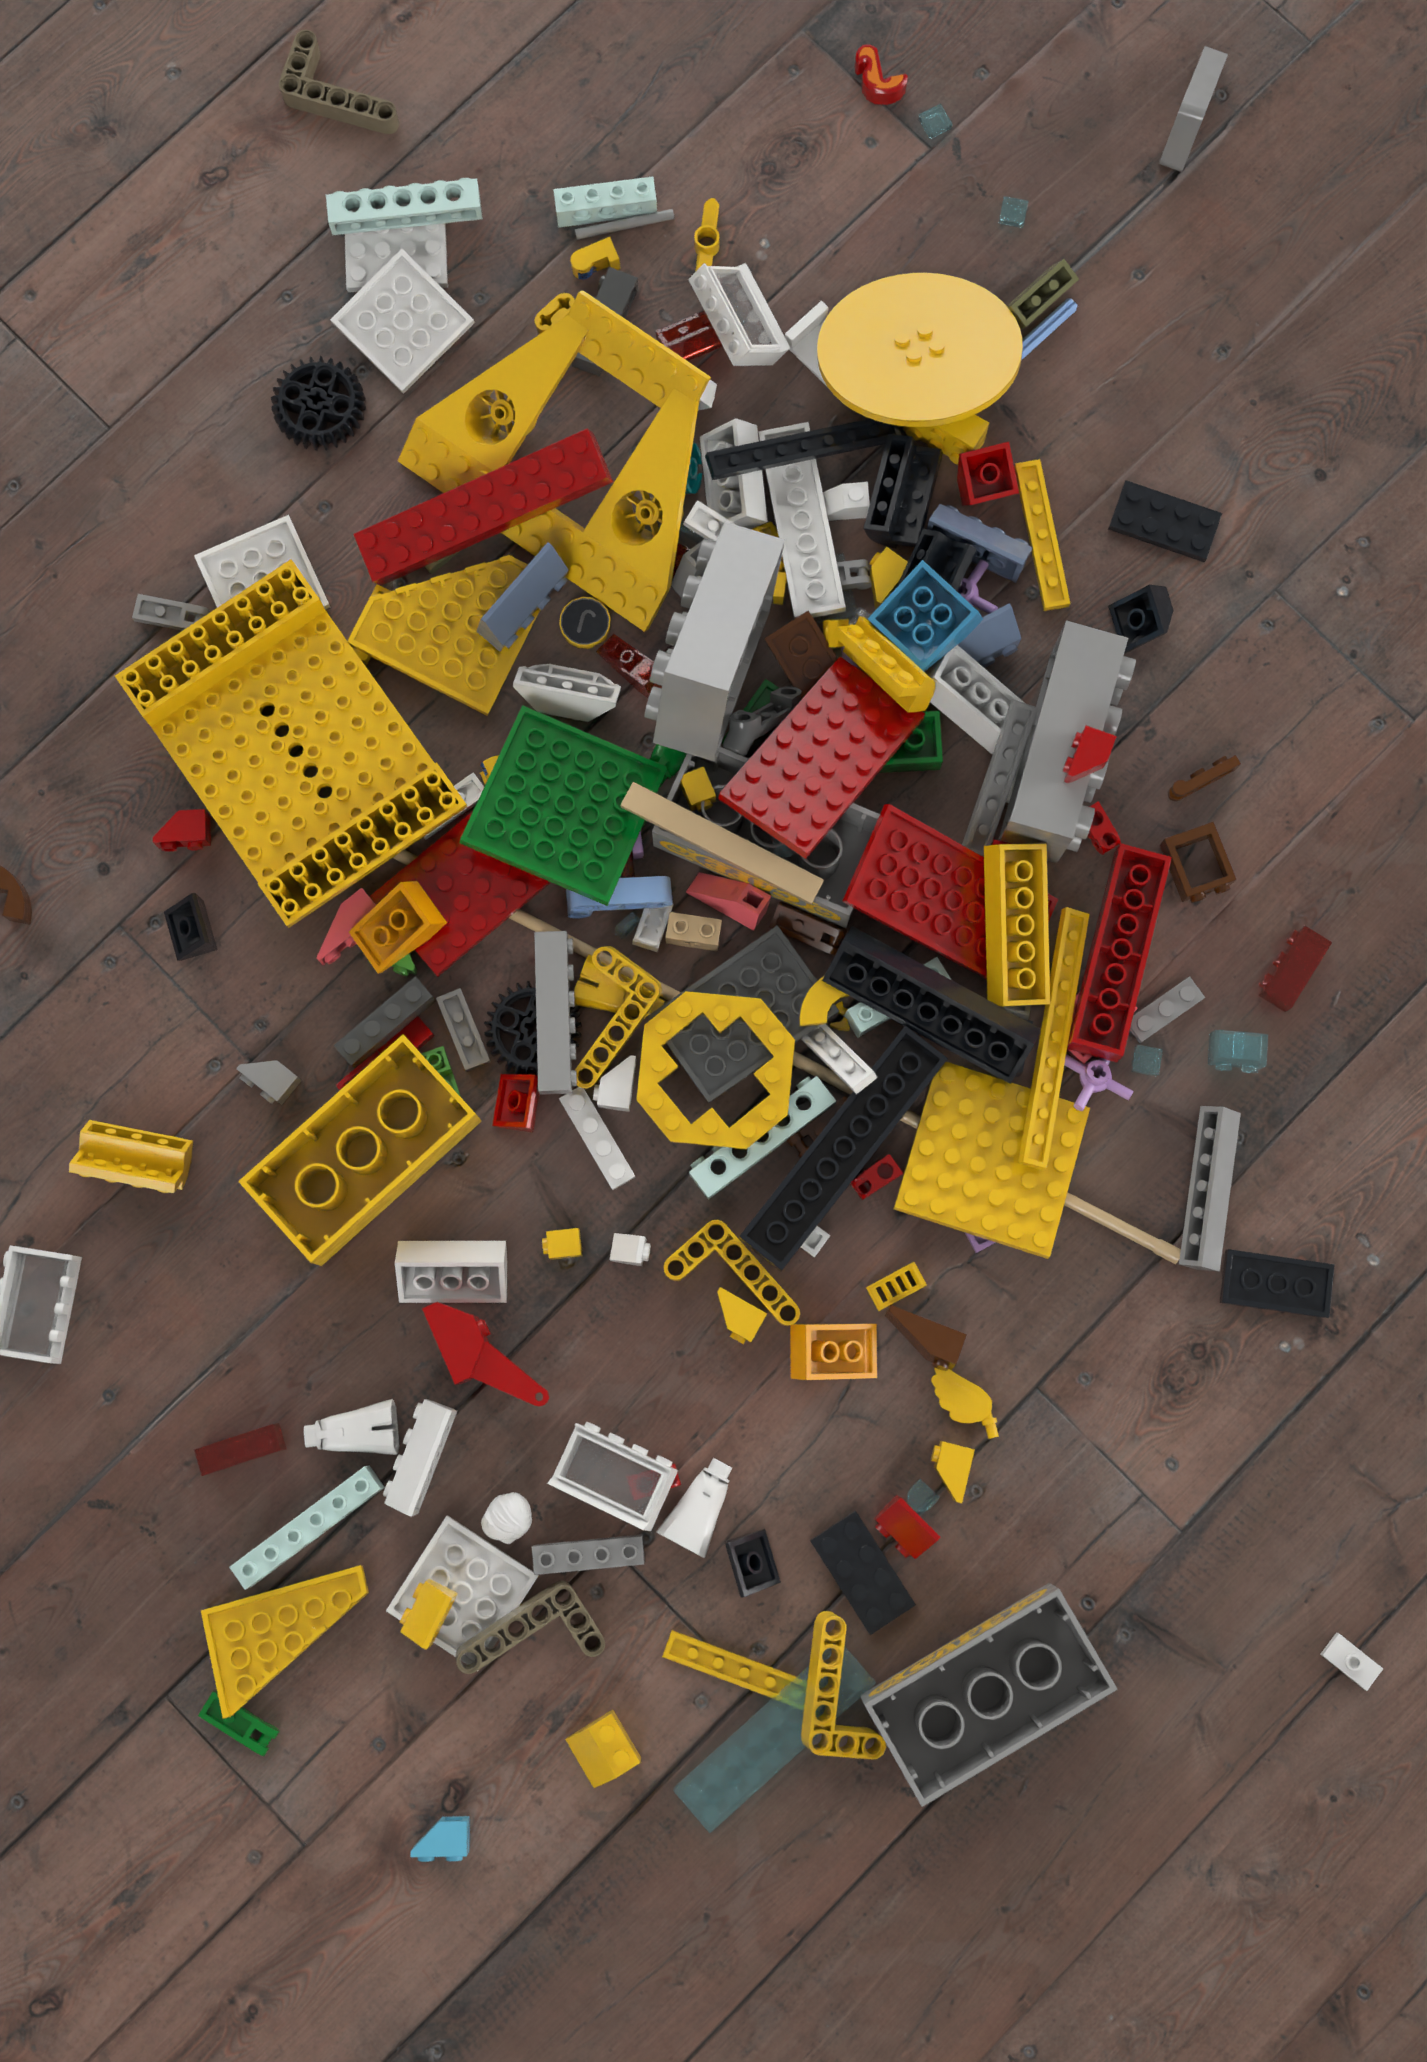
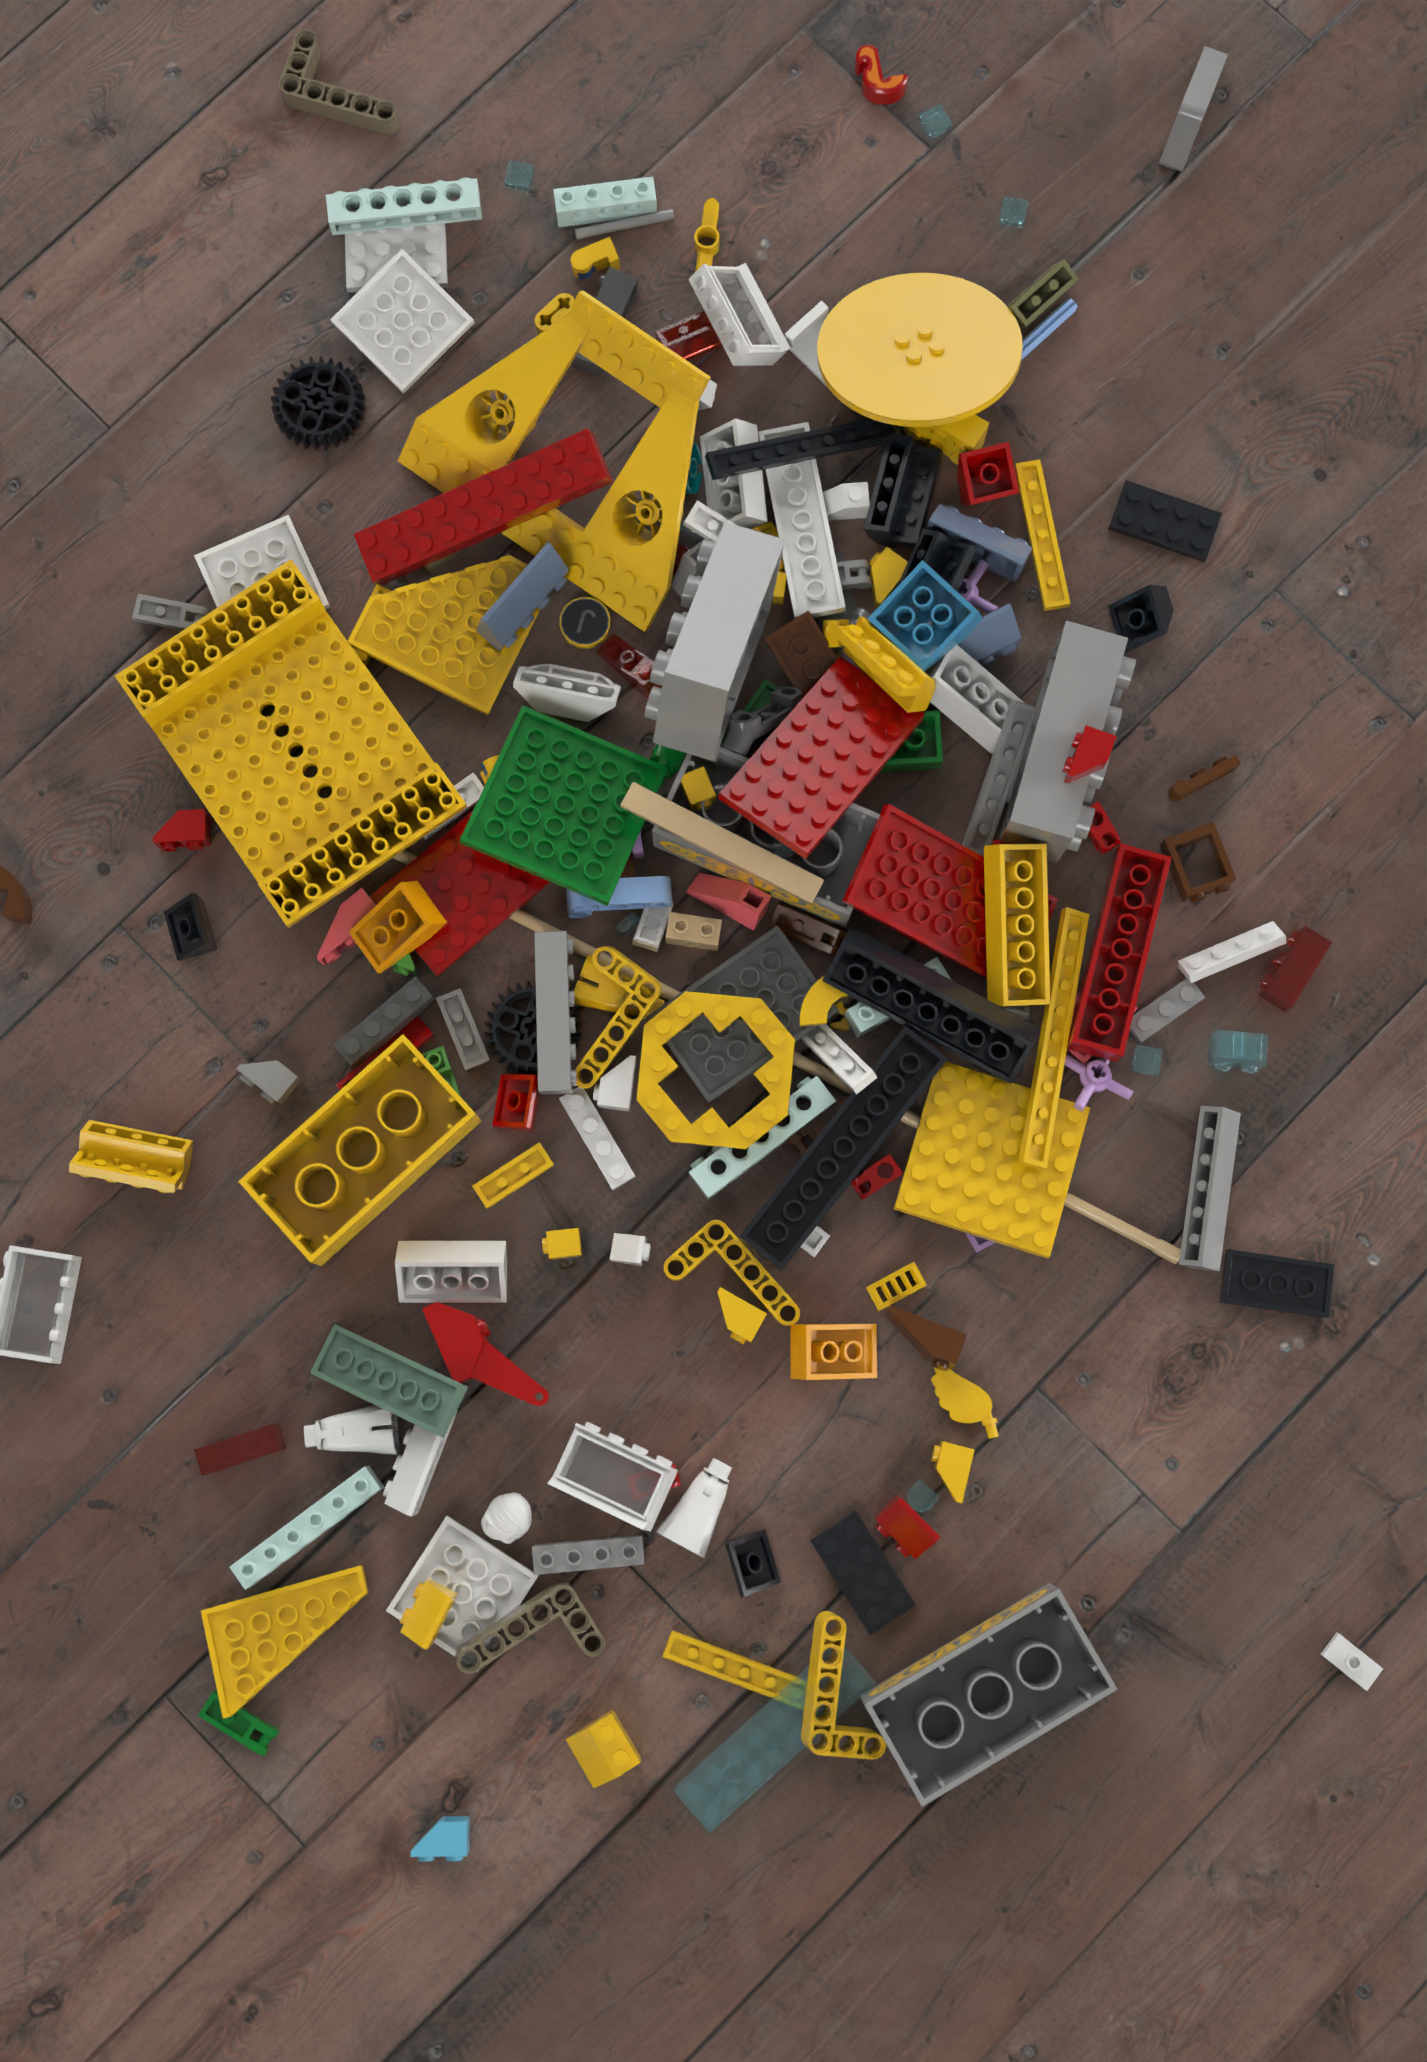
(389, 1380): none -> sand green plate
(513, 1175): none -> yellow plate
(519, 175): none -> clear light blue tile
(1232, 952): none -> white plate

